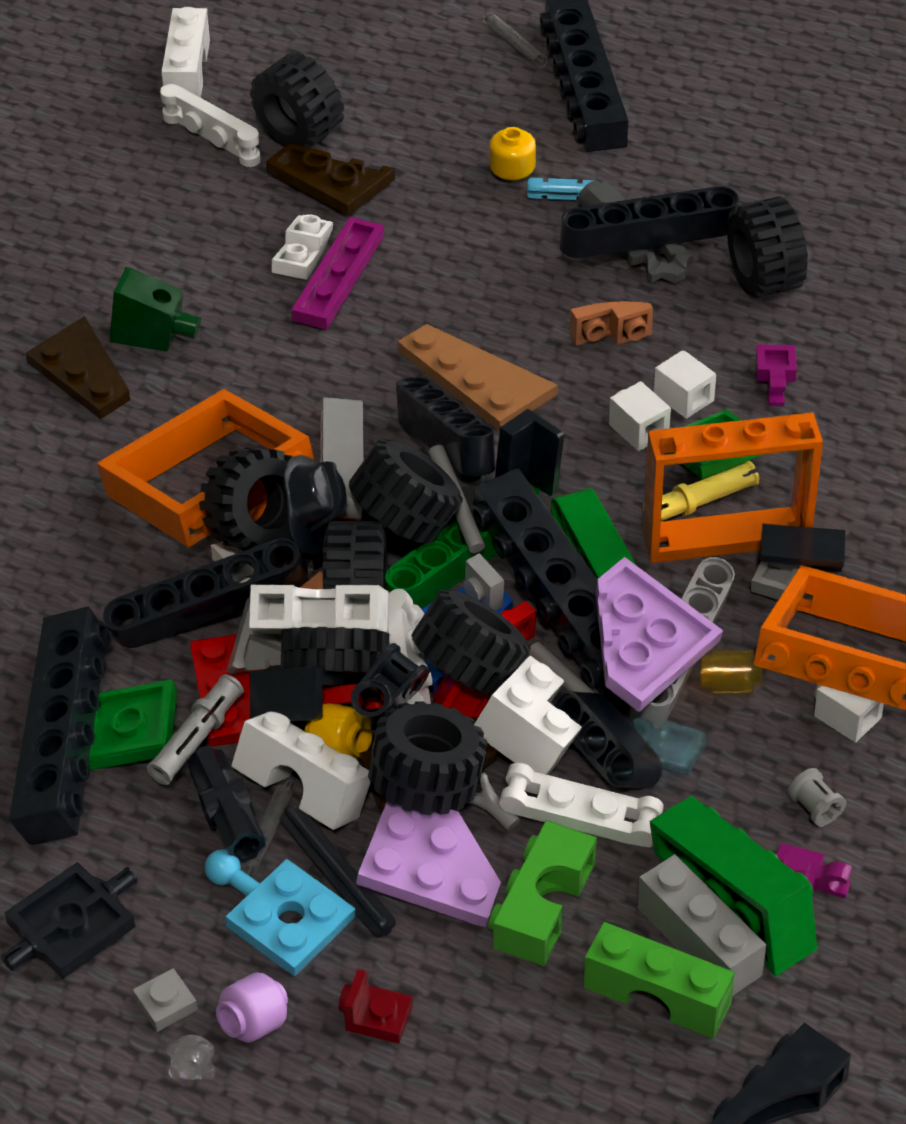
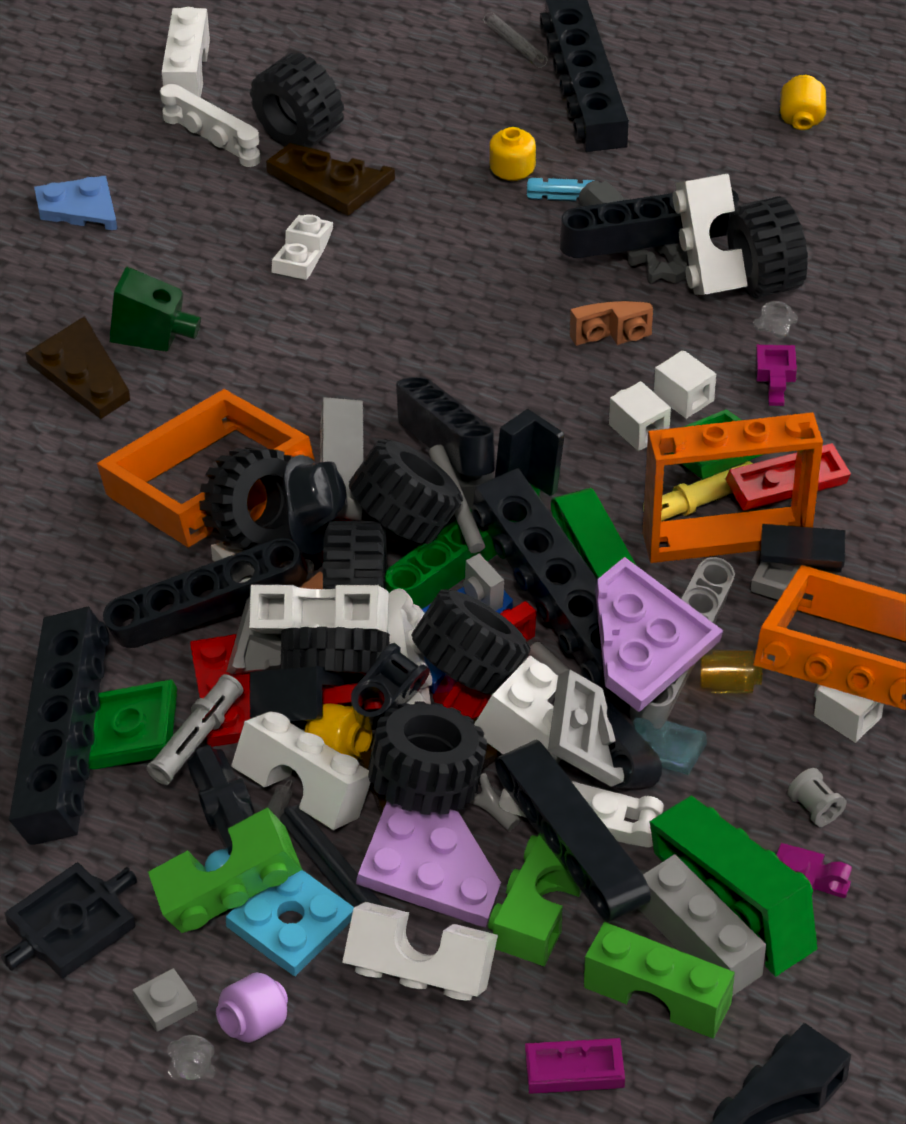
(77, 202): none -> medium blue wing
(259, 860): none -> bright green arch
(337, 273): magenta plate -> none
(374, 1009): dark red bracket -> none
(380, 946): none -> white arch
(477, 378): medium nougat wing -> none
(572, 830): none -> black beam
(574, 1065): none -> magenta plate
(581, 728): none -> light grey wing
(699, 204): none -> white arch
(774, 478): none -> red plate
(776, 319): none -> clear plate
(802, 101): none -> yellow head

